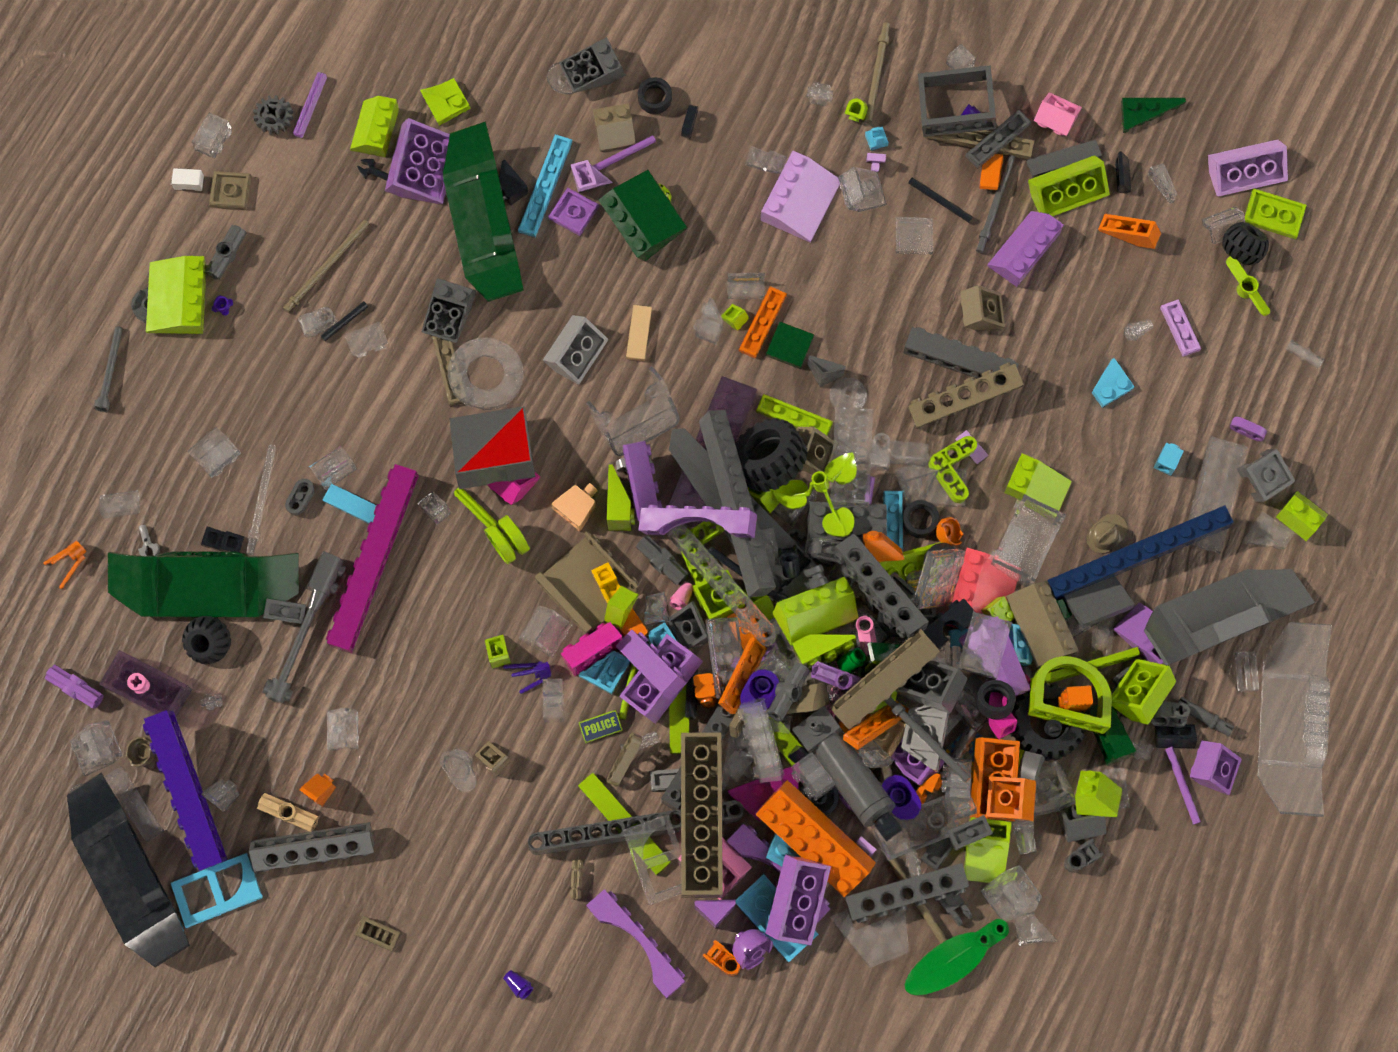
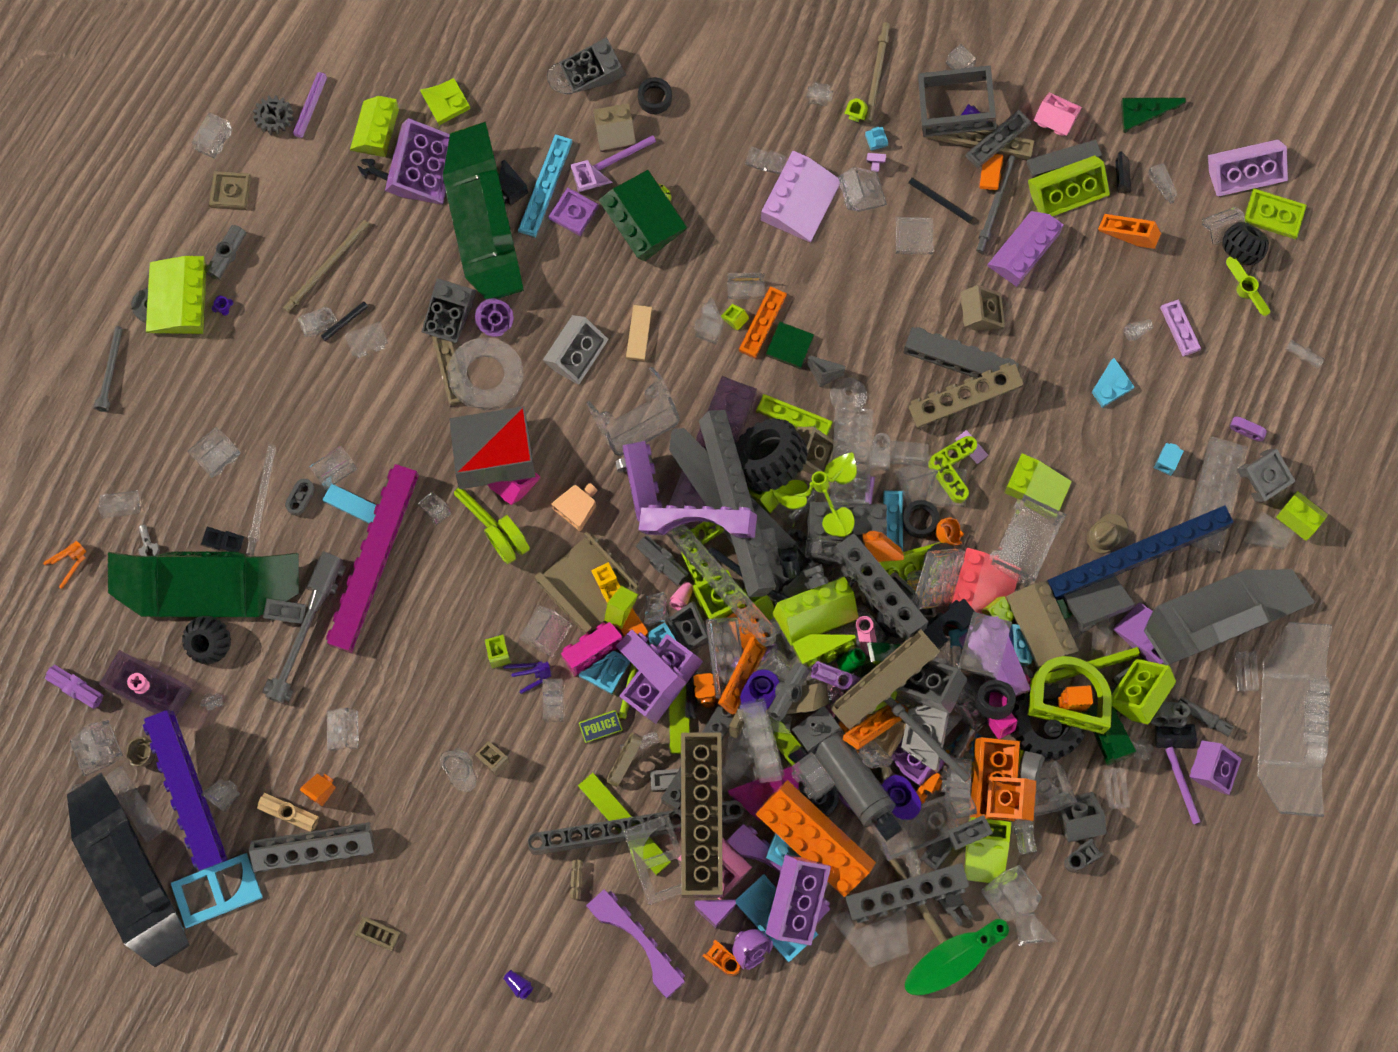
(187, 179): white piece -> none
(494, 317): none -> medium lavender cylinder
(619, 511): lime slope -> none
(689, 121): black beam -> none
(866, 846): lavender tile -> none
(1097, 795): lime slope -> none

